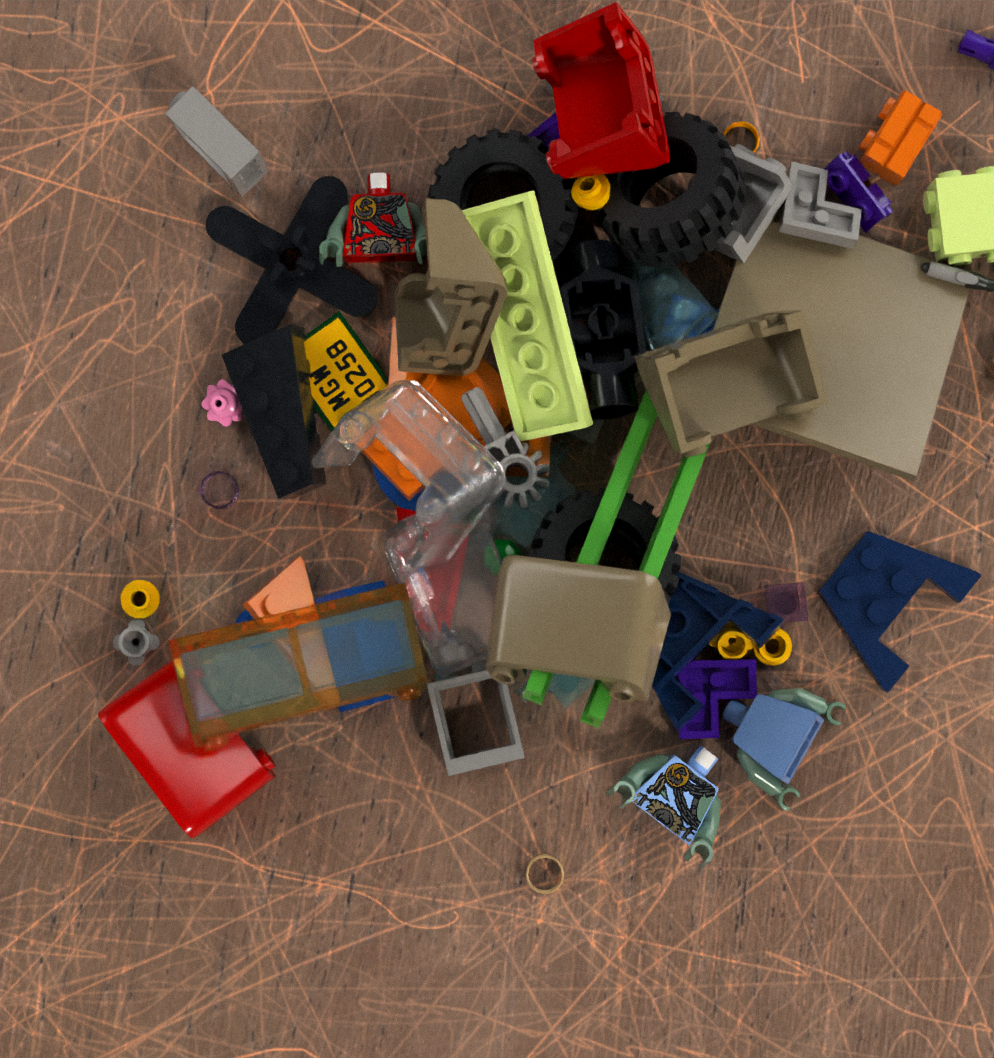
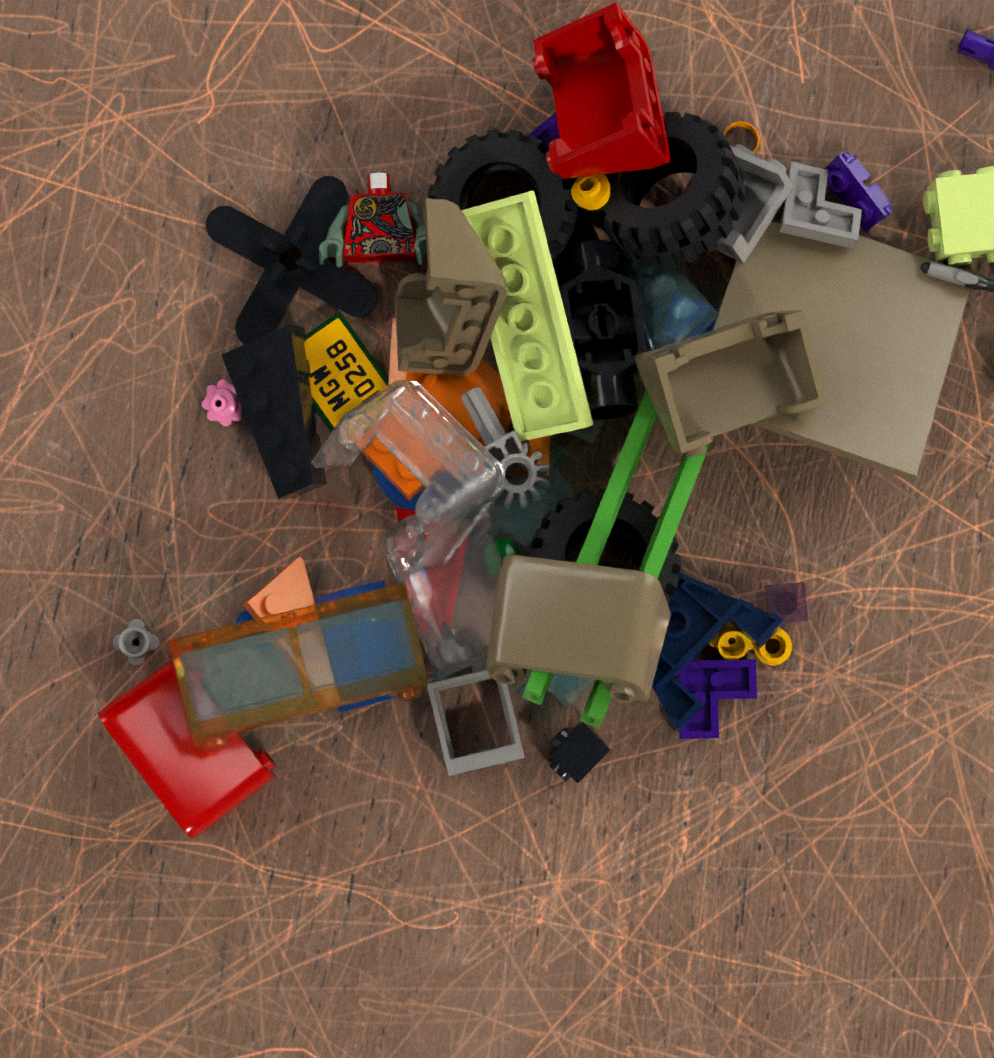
(152, 599): yellow plate -> none
(207, 478): axle -> none
(216, 140): light grey window -> none
(550, 890): tan axle -> none
(576, 752): none -> black brick
(676, 797): torso -> none
(777, 735): medium blue torso -> none
(873, 589): dark blue wing -> none
(899, 137): orange brick -> none

